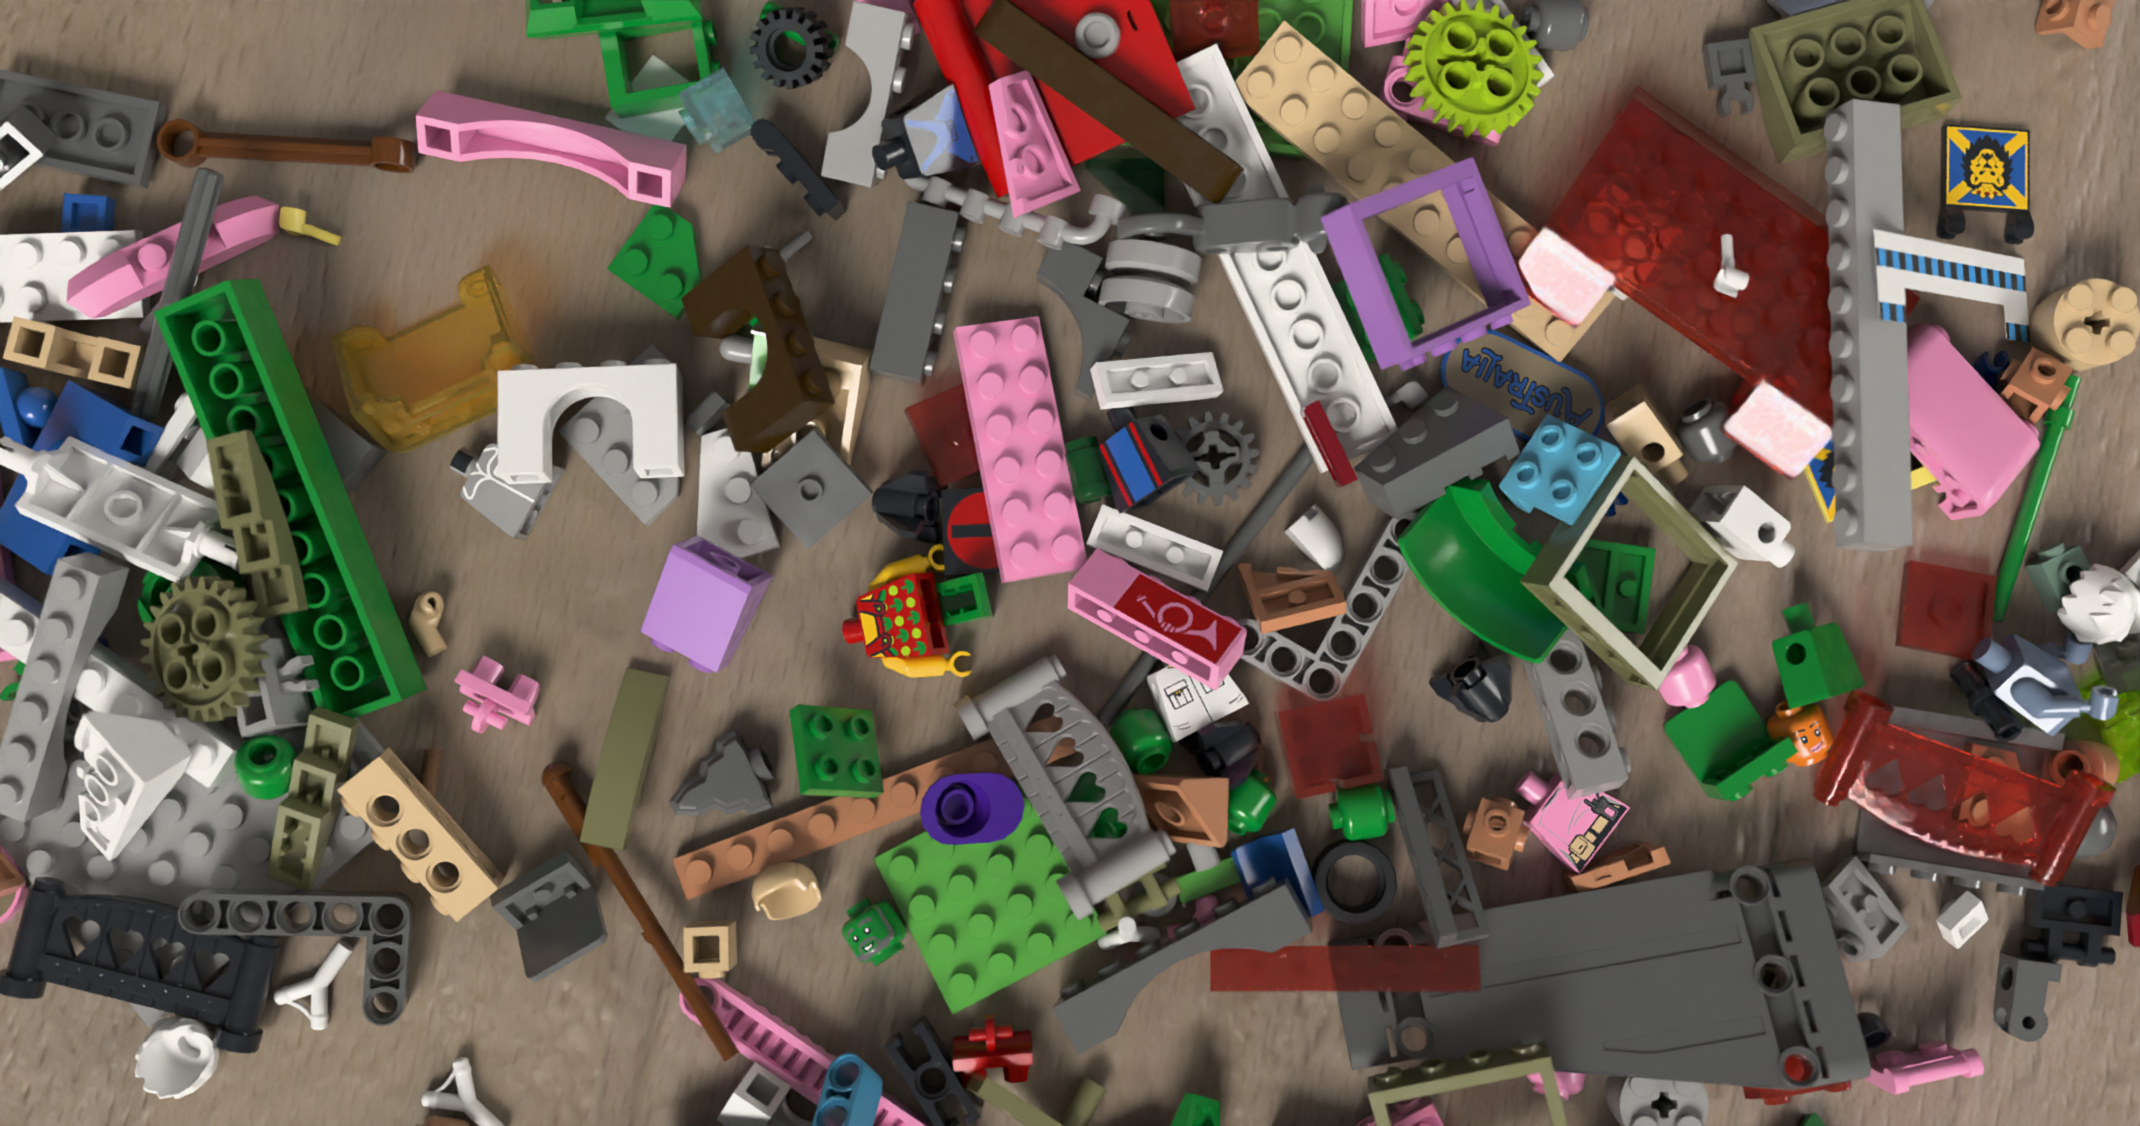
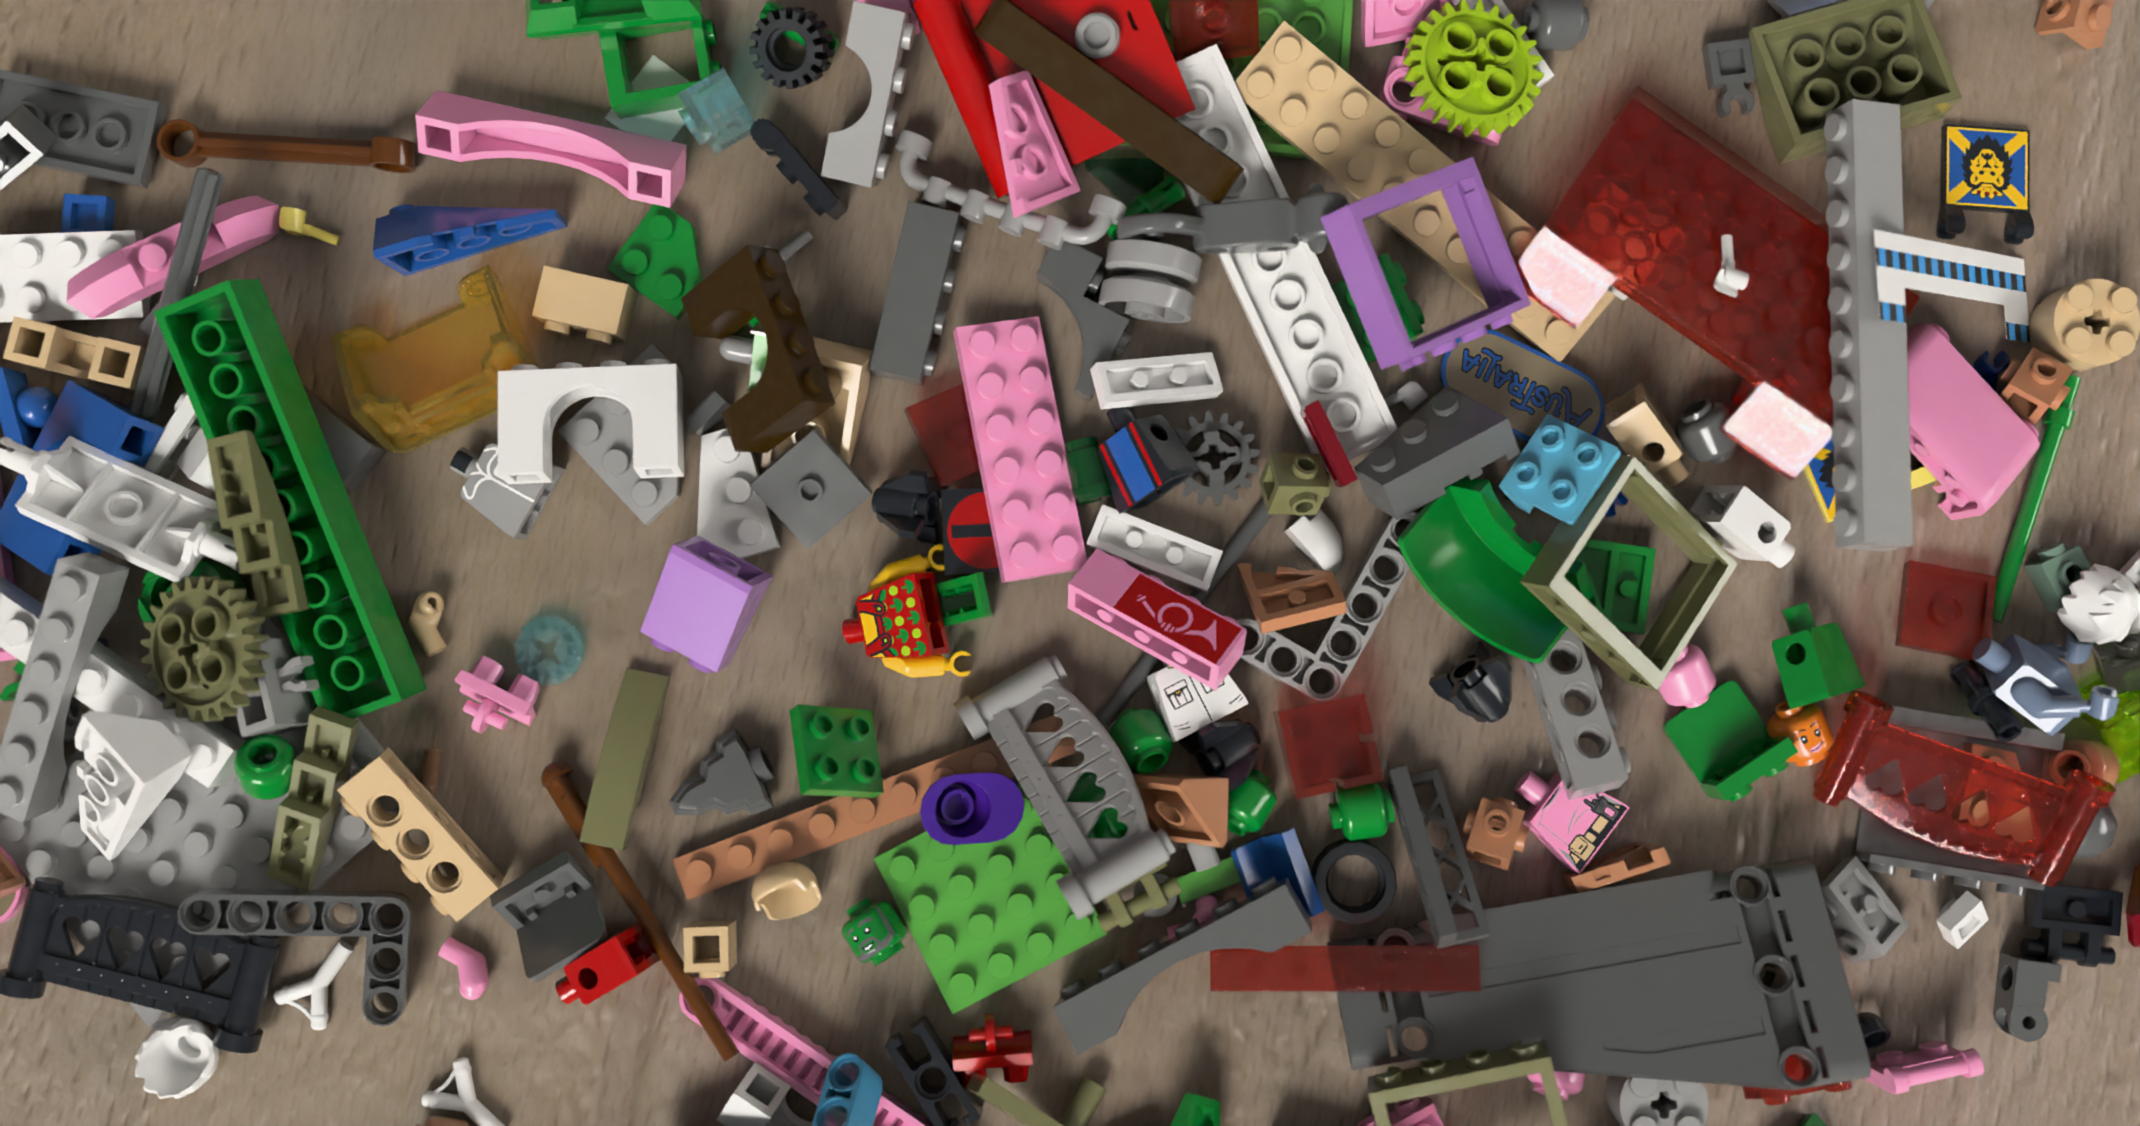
(432, 236): none -> blue wedge
(471, 967): none -> bright pink arm
(568, 648): none -> clear light blue gear
(584, 304): none -> tan piece
(606, 967): none -> red torso
(927, 136): black torso -> none
(1127, 932): white piece -> none
(1153, 201): none -> green axle
(1294, 483): none -> olive brick

